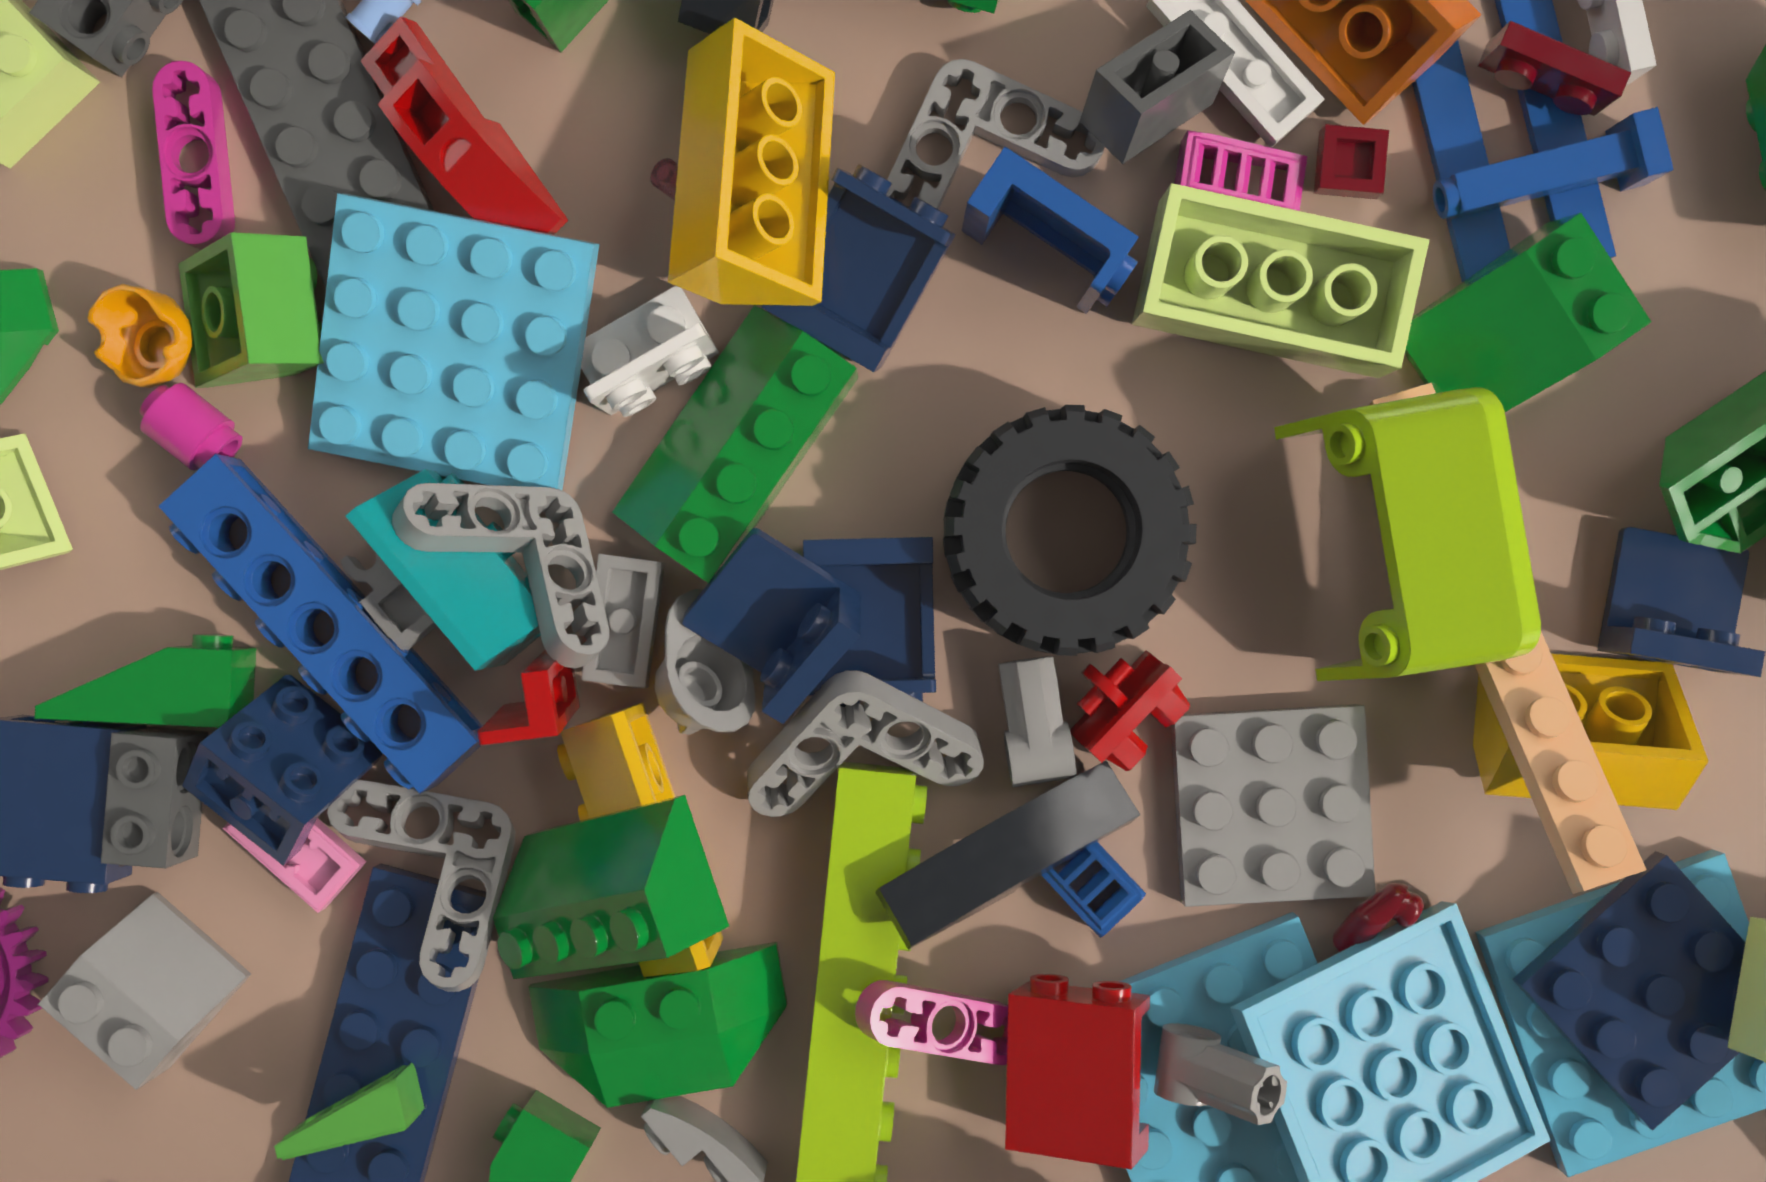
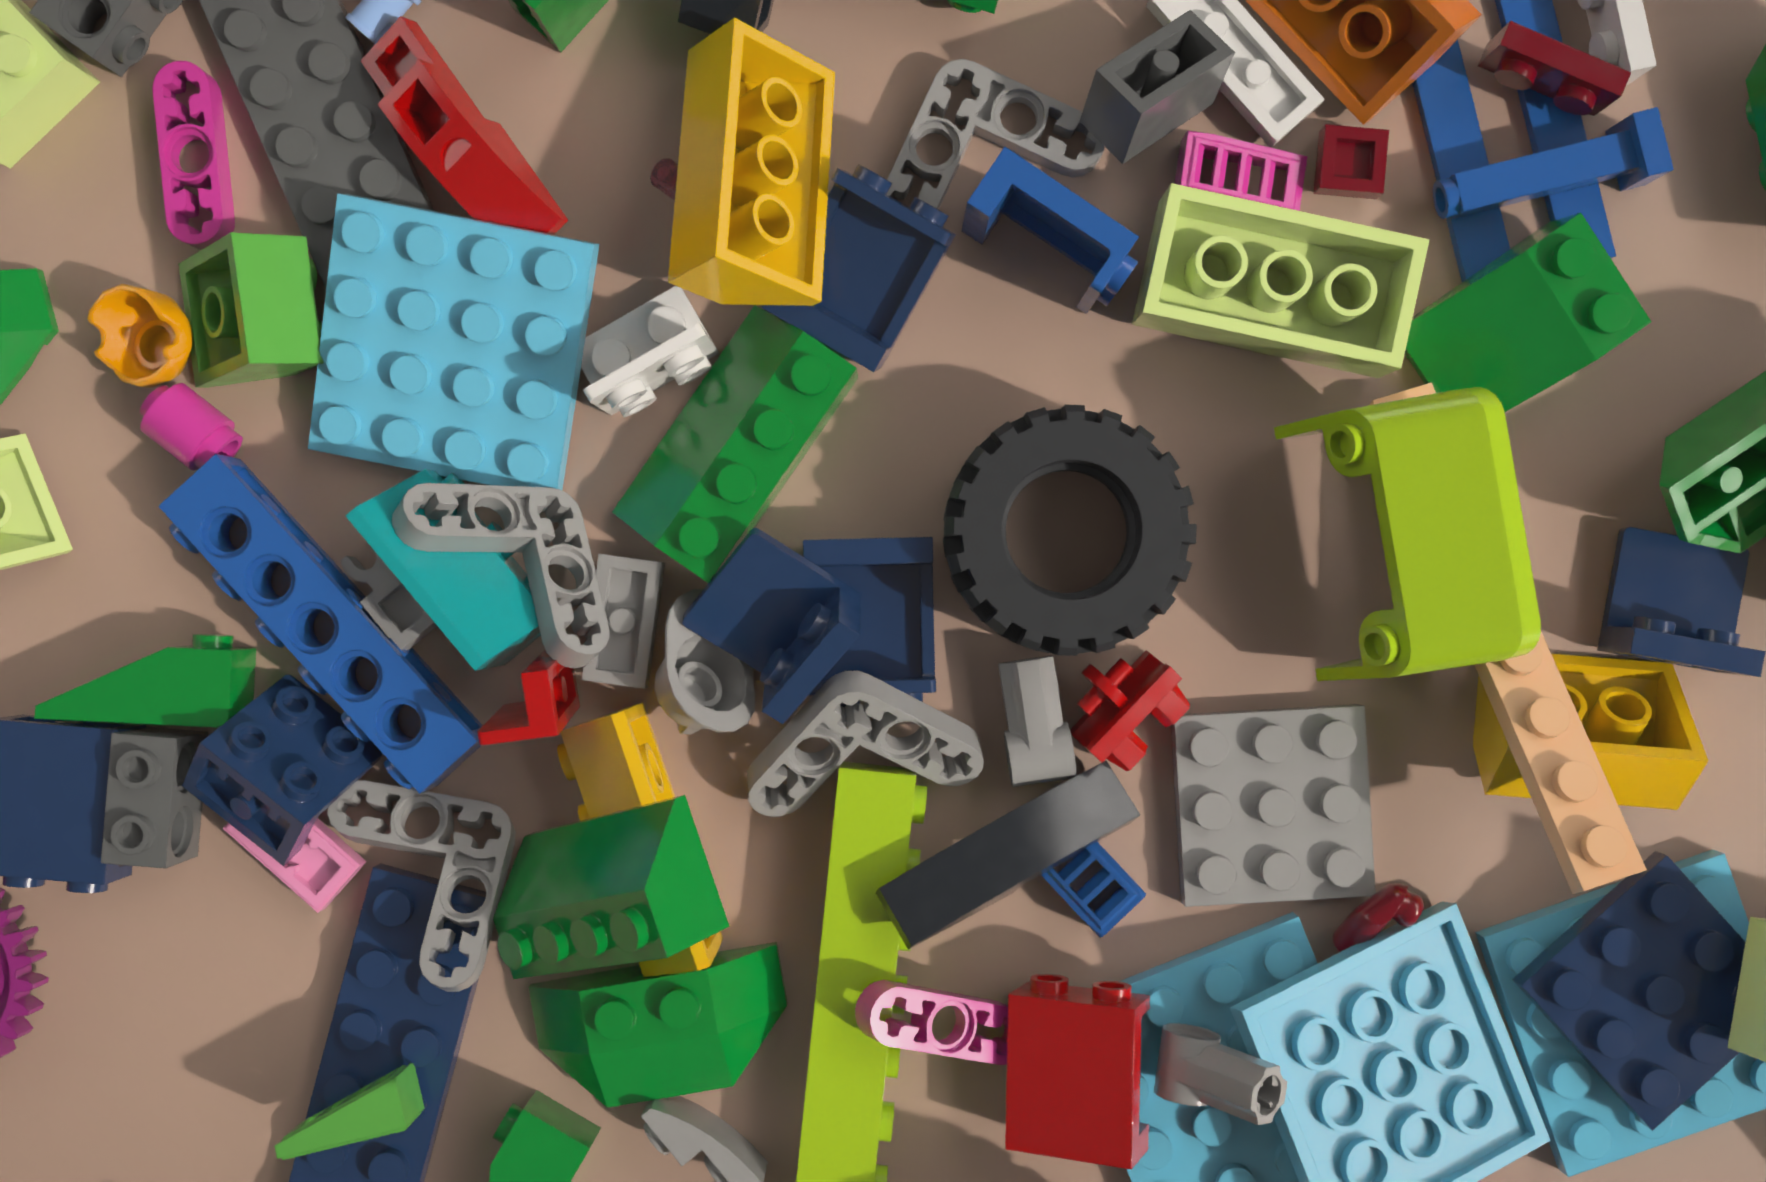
(145, 990): light grey slope -> none

